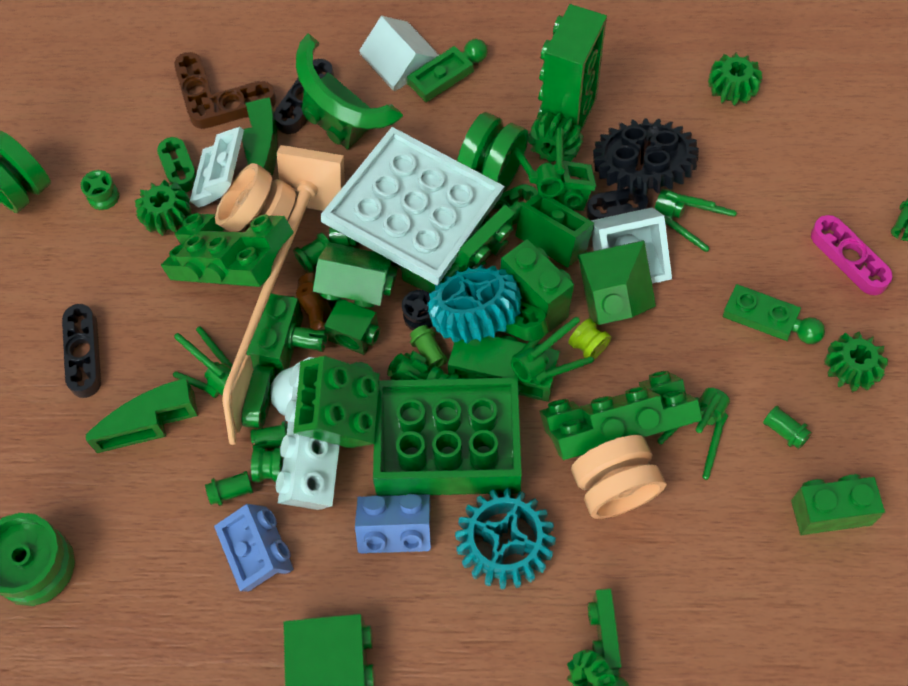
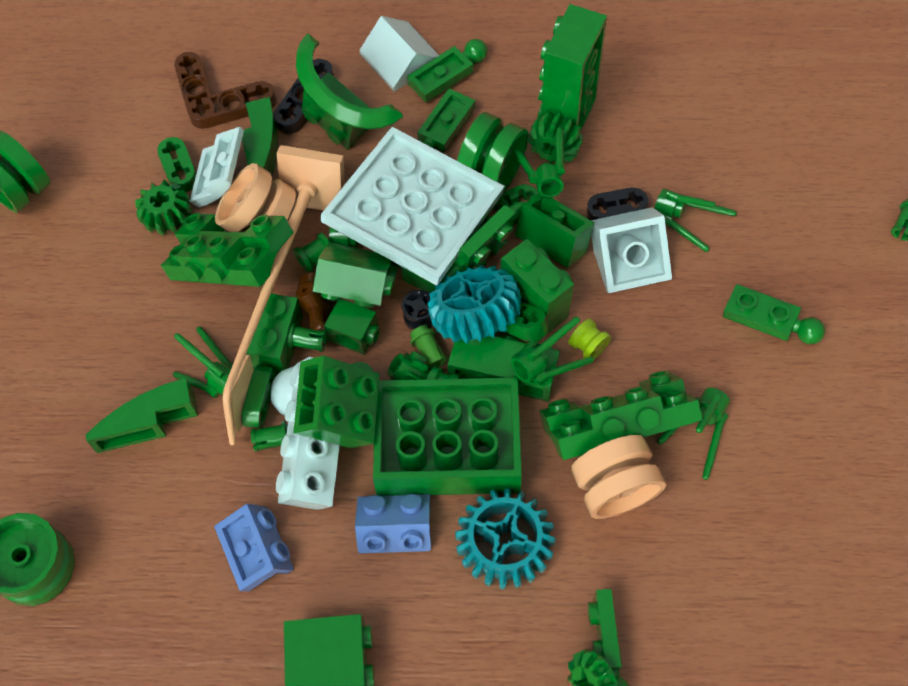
(89, 362): black beam -> none
(99, 182): green wheel -> none
(228, 488): green pin -> none
(265, 464): green wheel -> none
(446, 120): none -> green plate
(575, 191): green brick -> none
(617, 282): green slope -> none
(665, 161): black gear -> none
(735, 79): green gear -> none
(787, 427): green pin -> none
(837, 505): green brick -> none
(869, 361): green gear -> none
(875, 265): dark pink beam -> none

